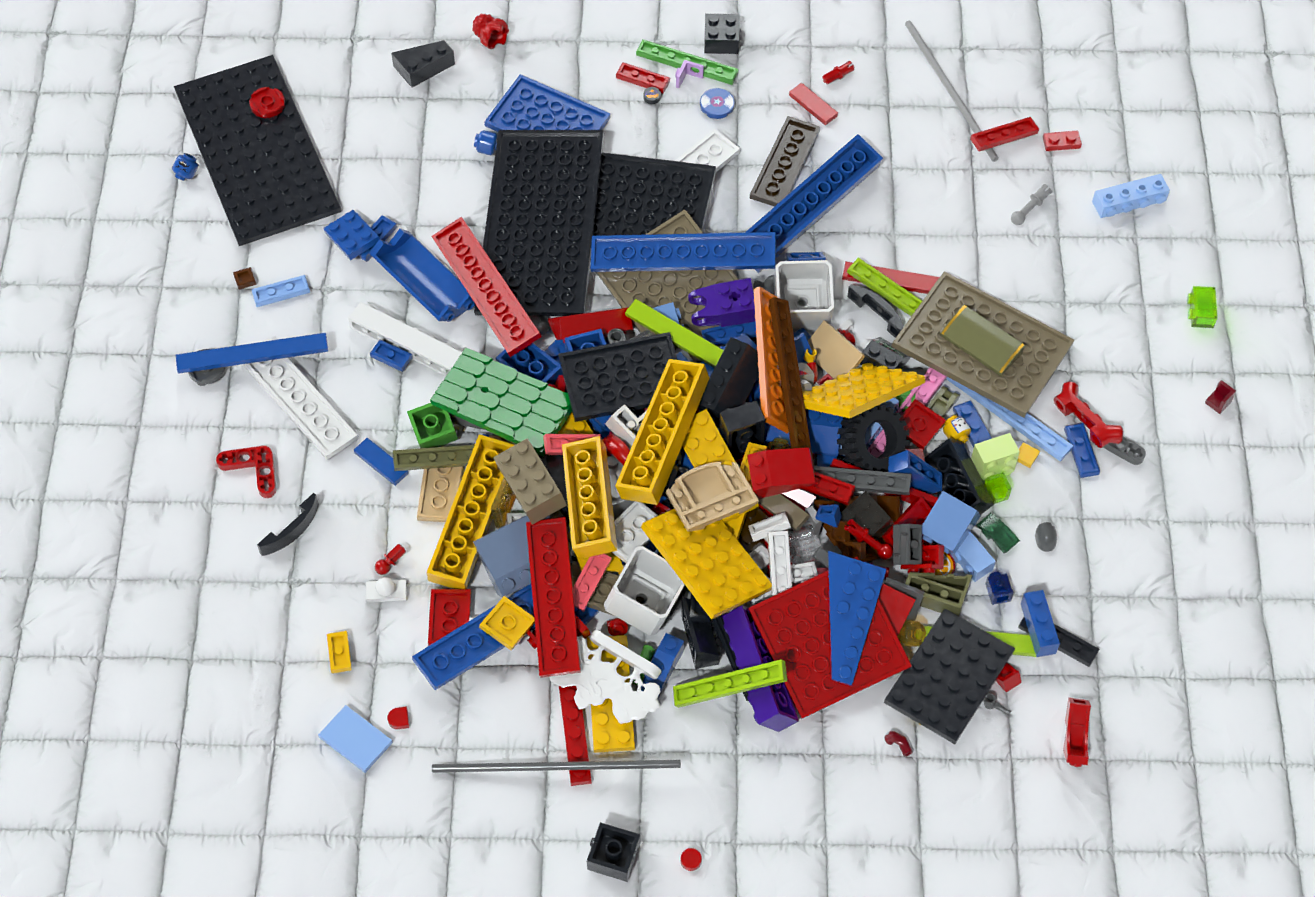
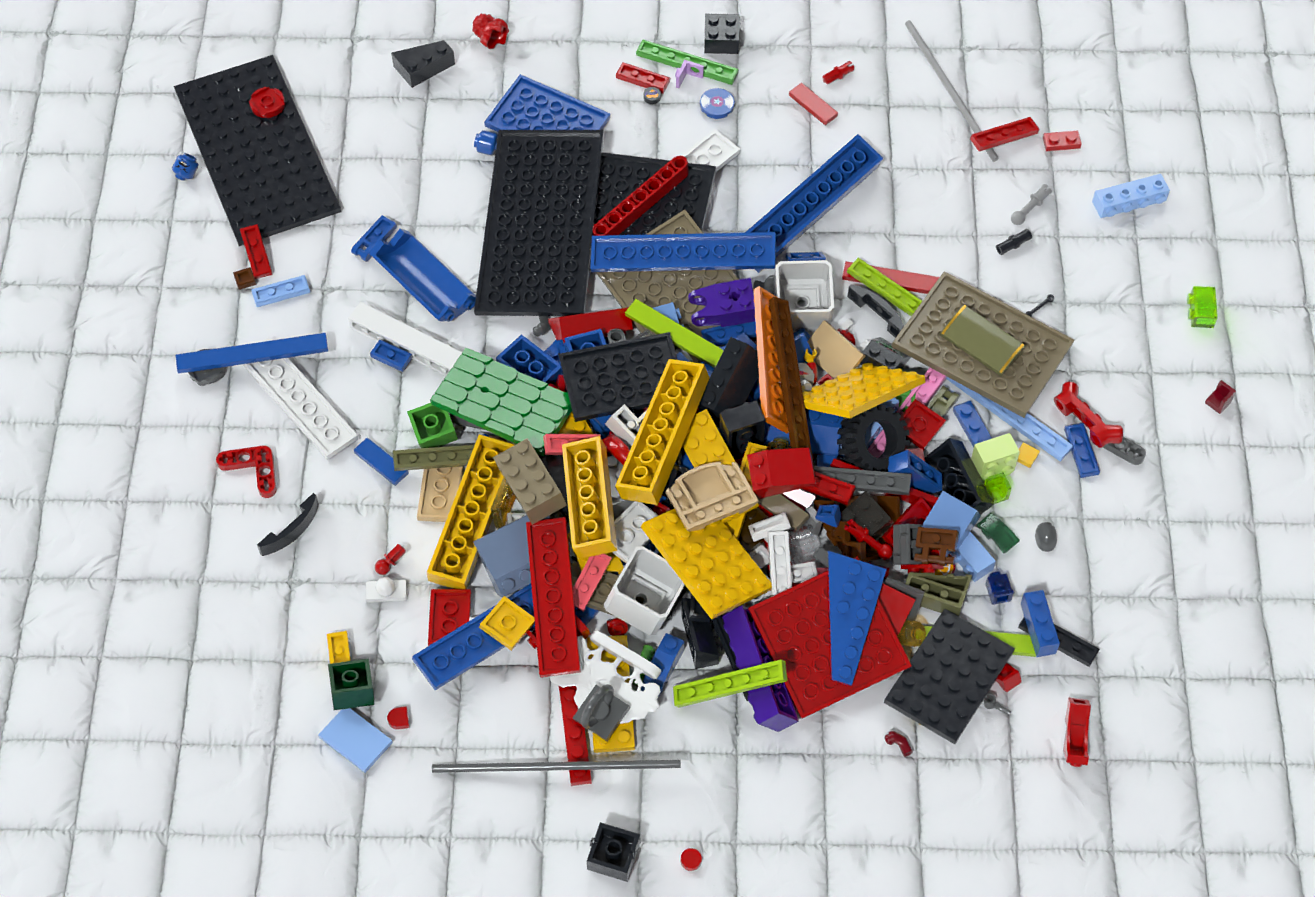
(256, 251): none -> red tile
(351, 234): blue plate -> none
(351, 684): none -> dark green brick
(486, 287): plate -> none
(601, 711): none -> dark grey tile
(645, 193): none -> red beam
(784, 161): plate -> none
(936, 539): none -> reddish brown plate
(957, 429): yellow head -> none
(1013, 241): none -> black pin
(1050, 298): none -> black hinge

